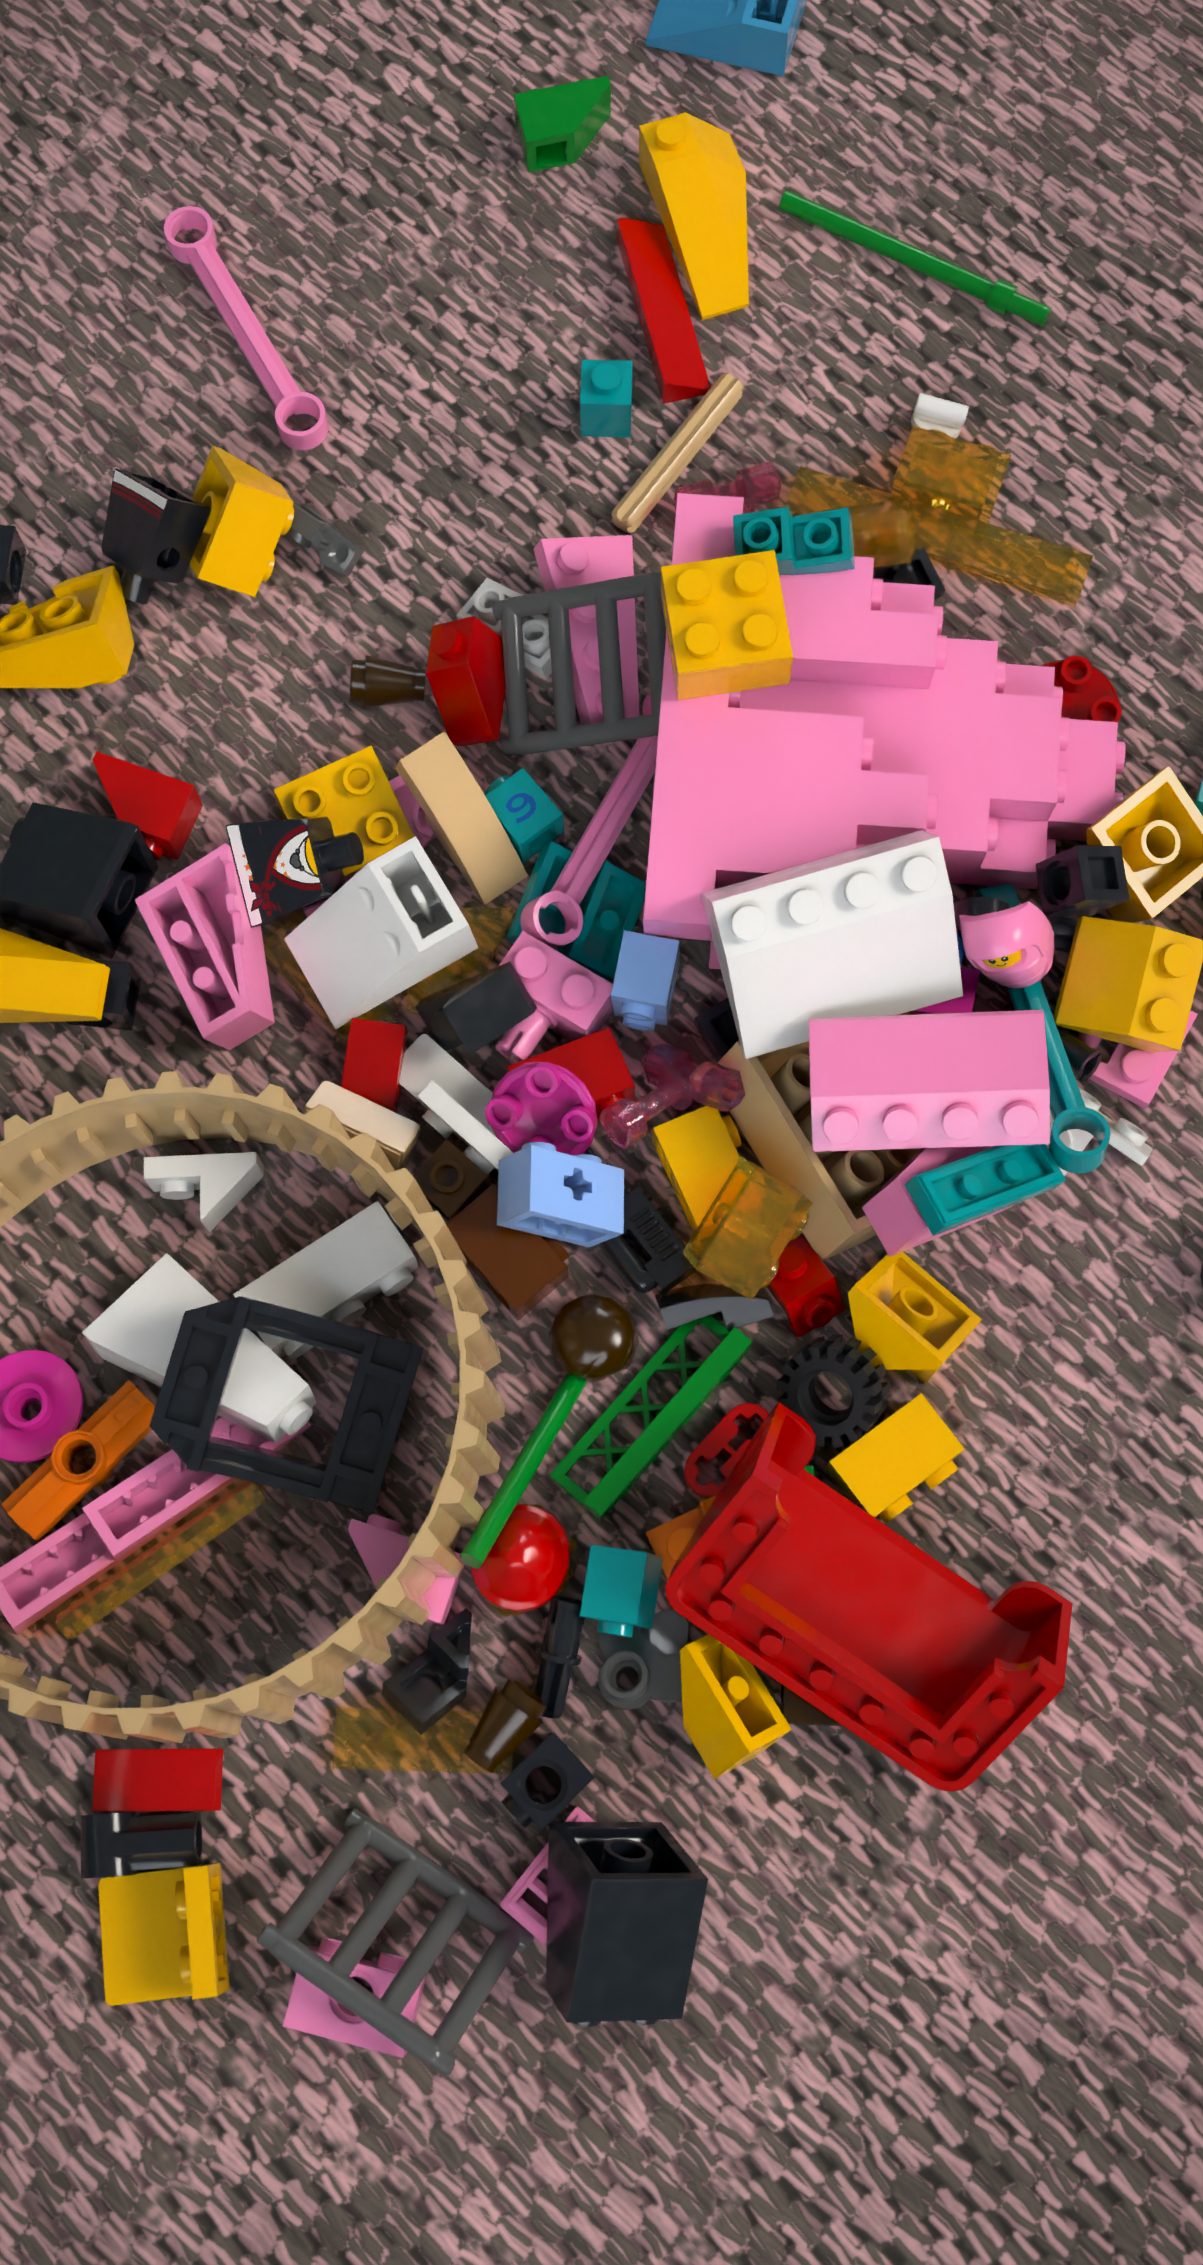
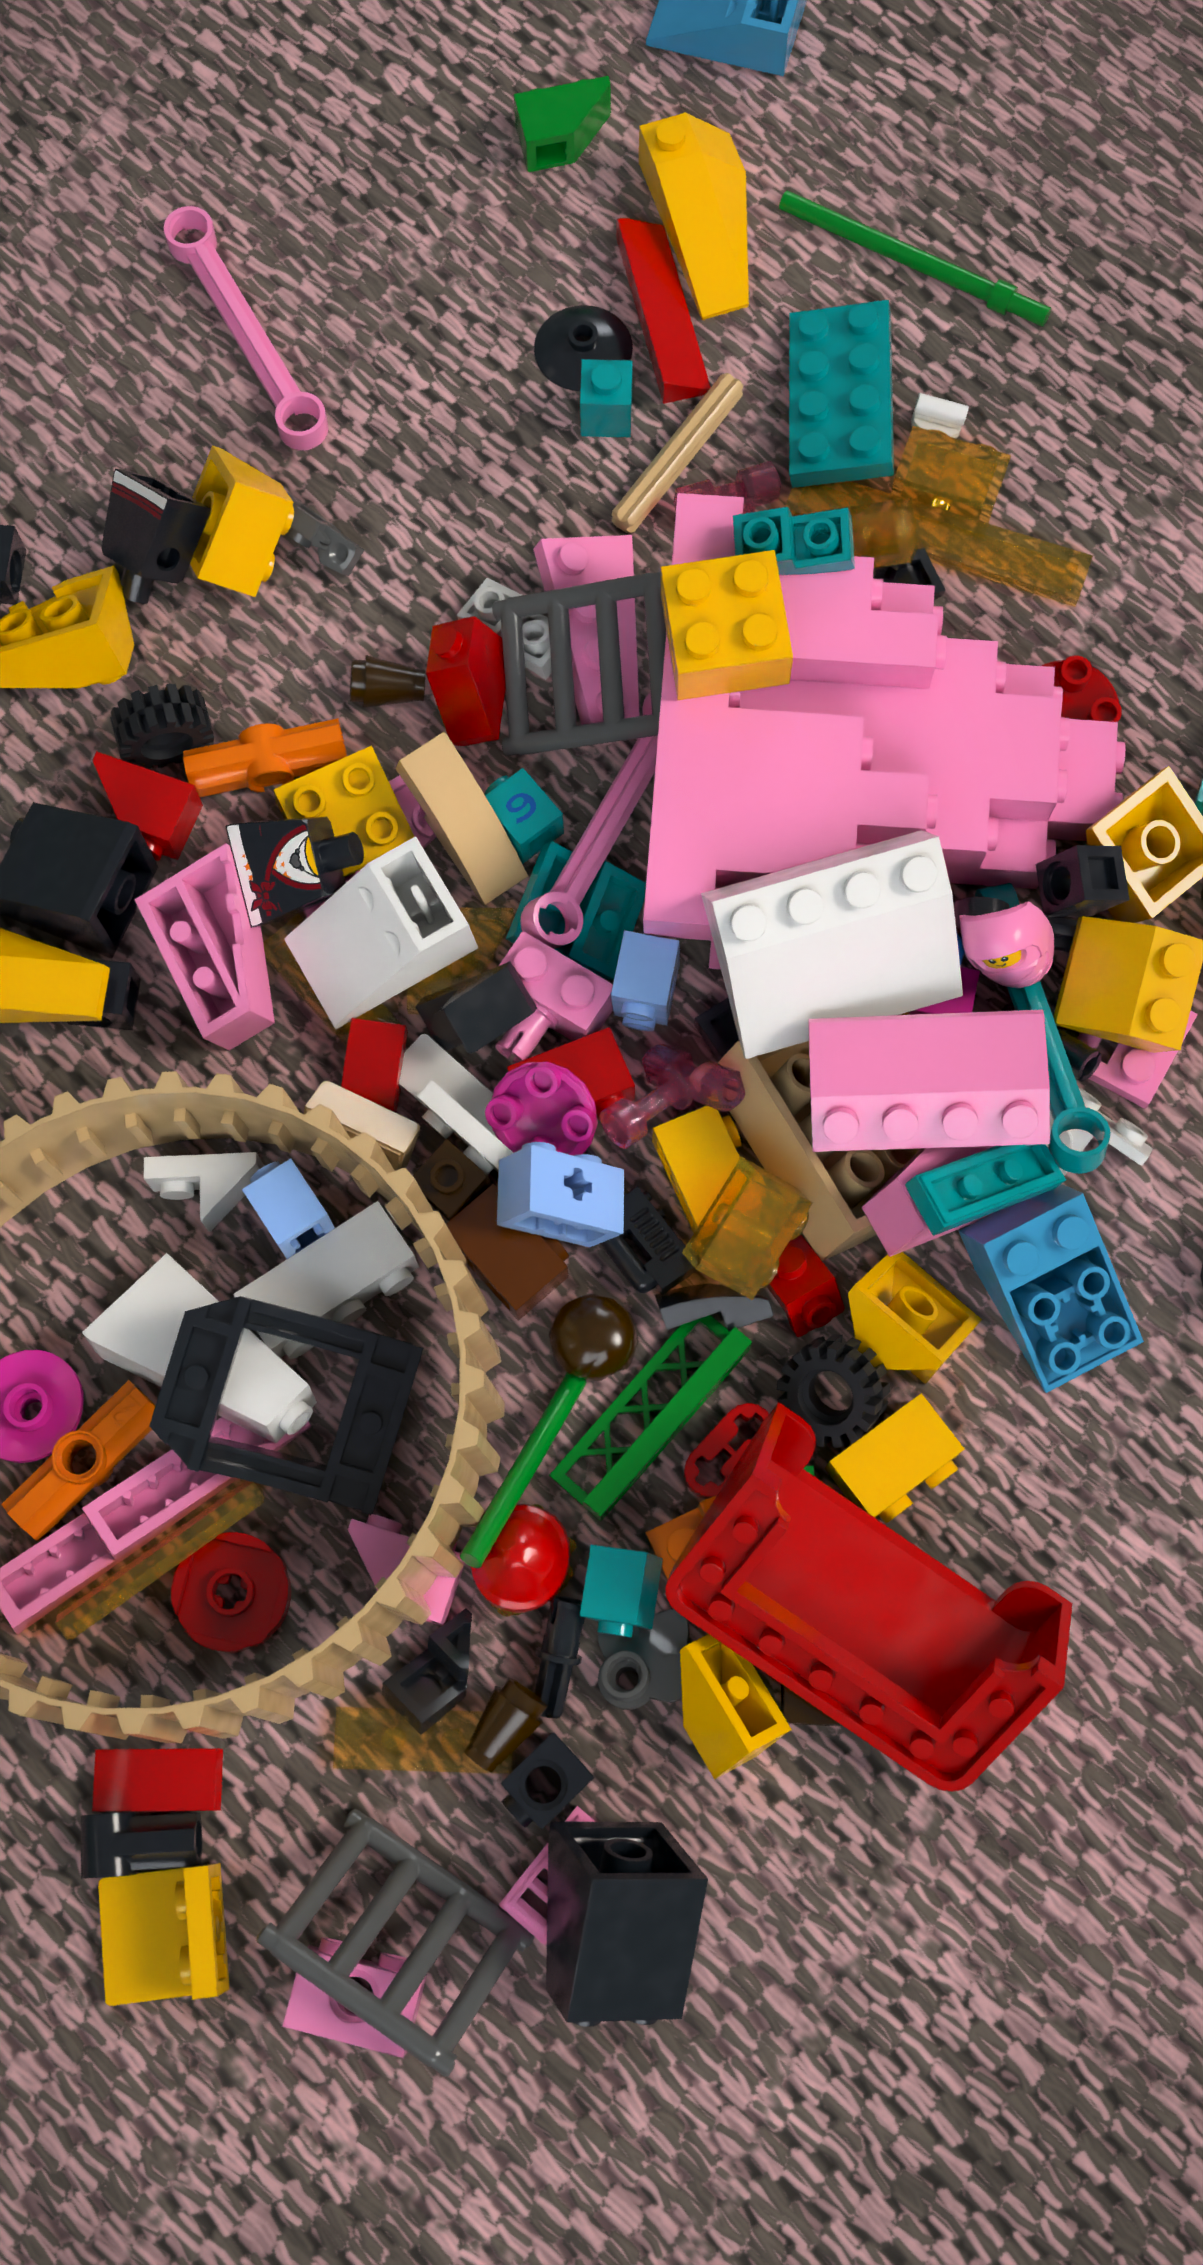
(161, 725): none -> black tyre
(250, 1620): none -> red plate
(264, 757): none -> orange piece
(287, 1206): none -> light blue brick
(561, 354): none -> black dish
(840, 394): none -> teal plate
(1053, 1284): none -> dark azure slope

